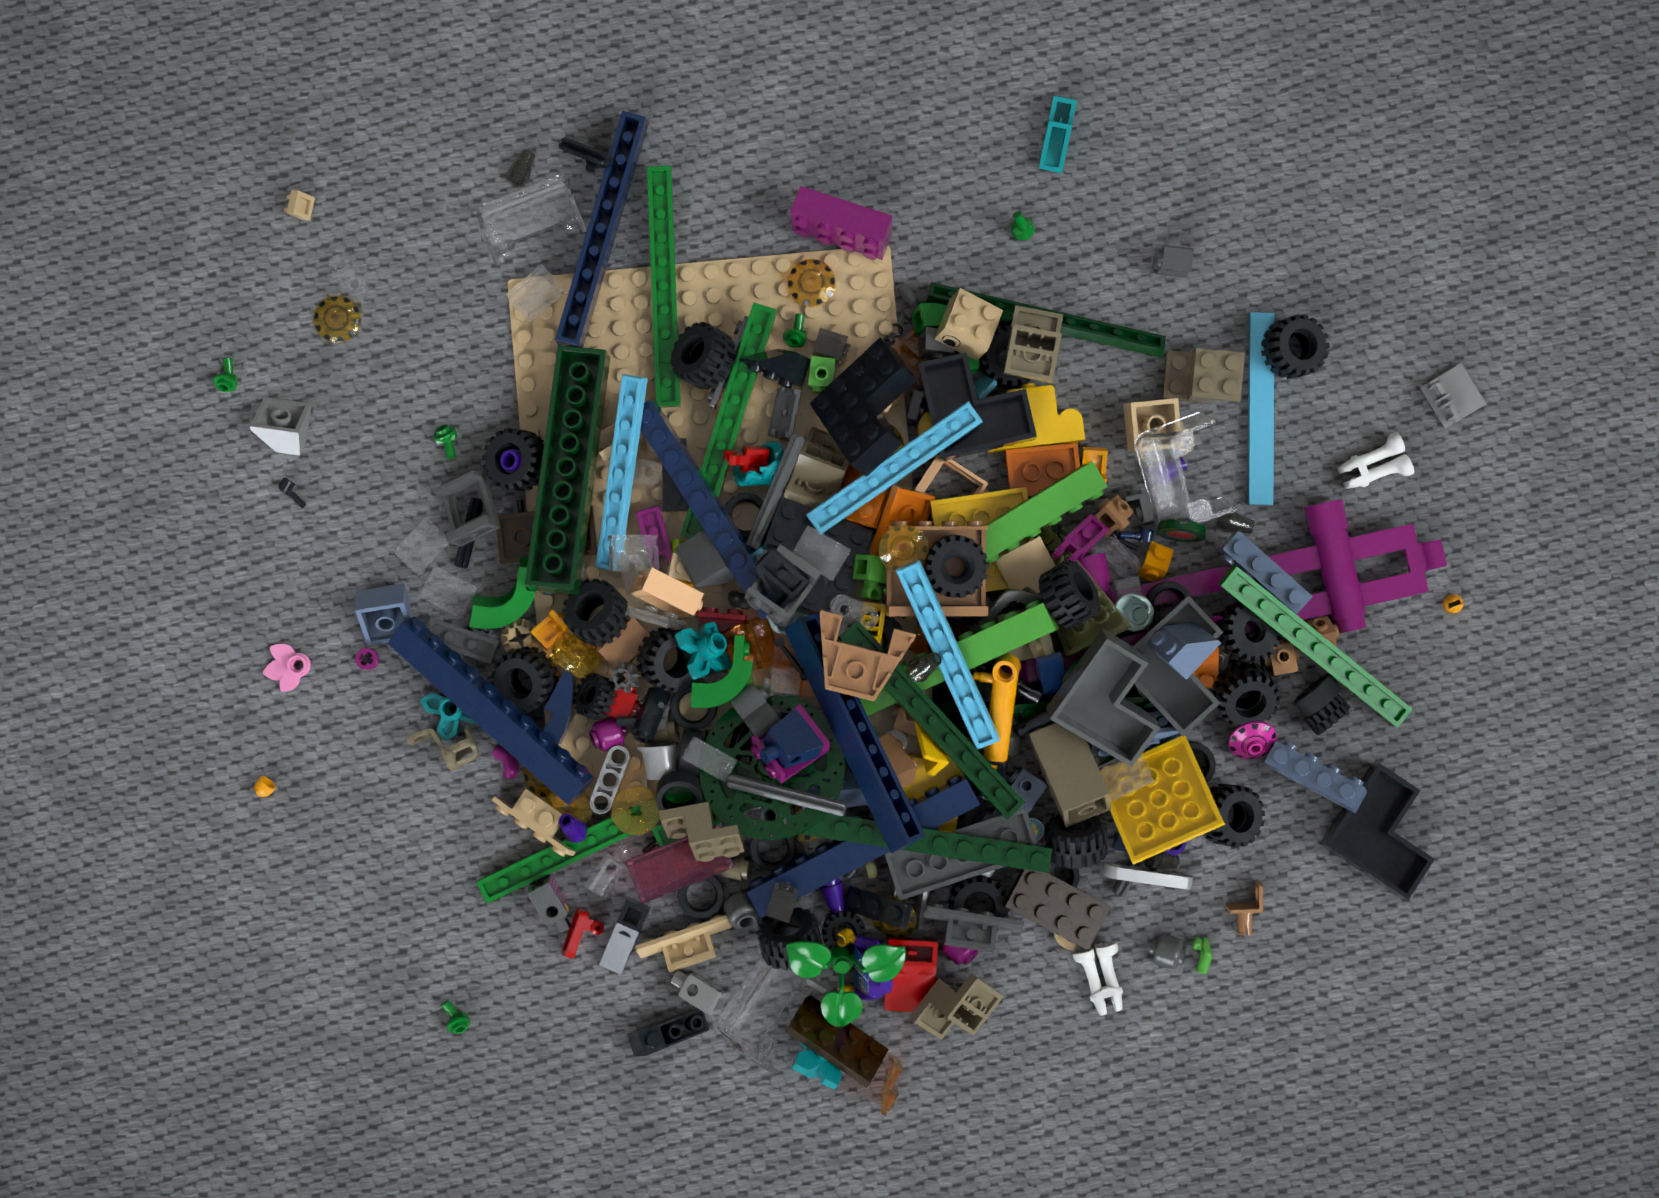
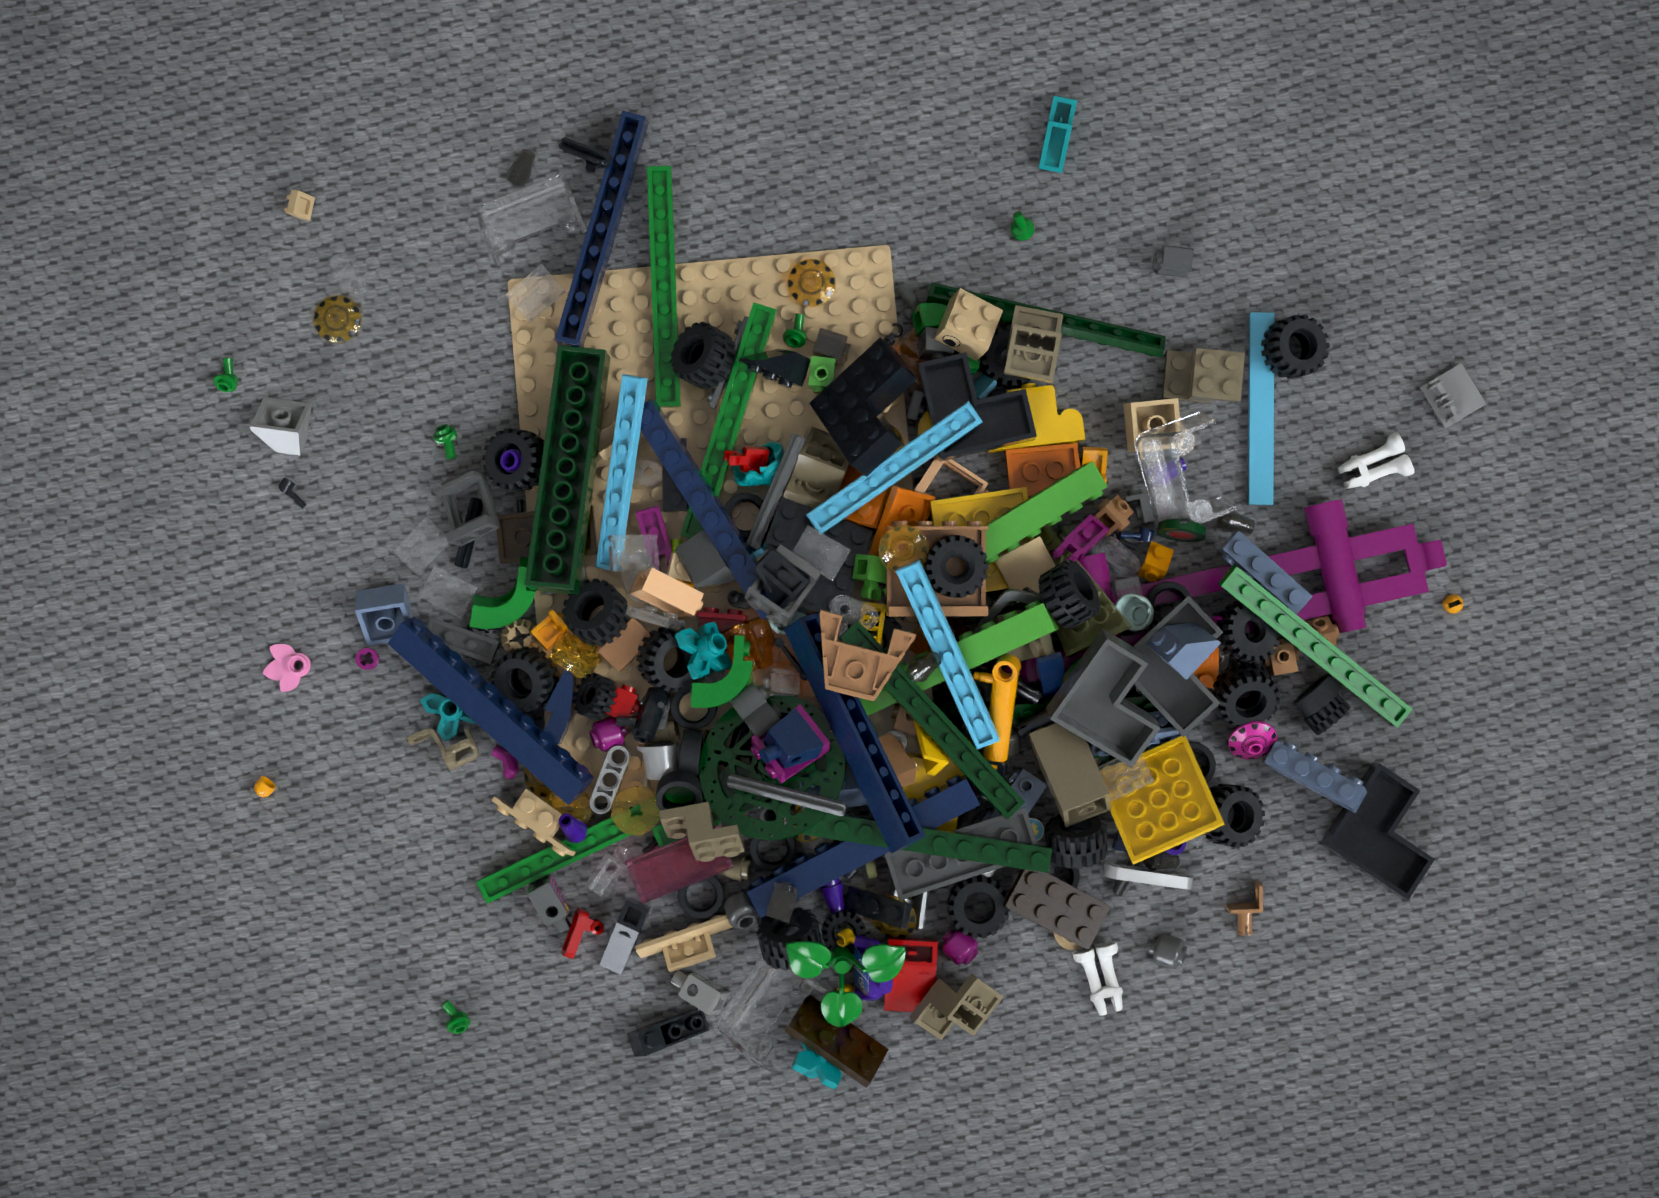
(631, 675): dark grey gear -> none
(709, 759): clear tile -> none
(784, 413): dark grey hinge -> none
(841, 223): magenta brick -> none
(889, 1091): clear orange slope -> none
(972, 929): dark grey bracket -> none
(1205, 958): bright green arm -> none

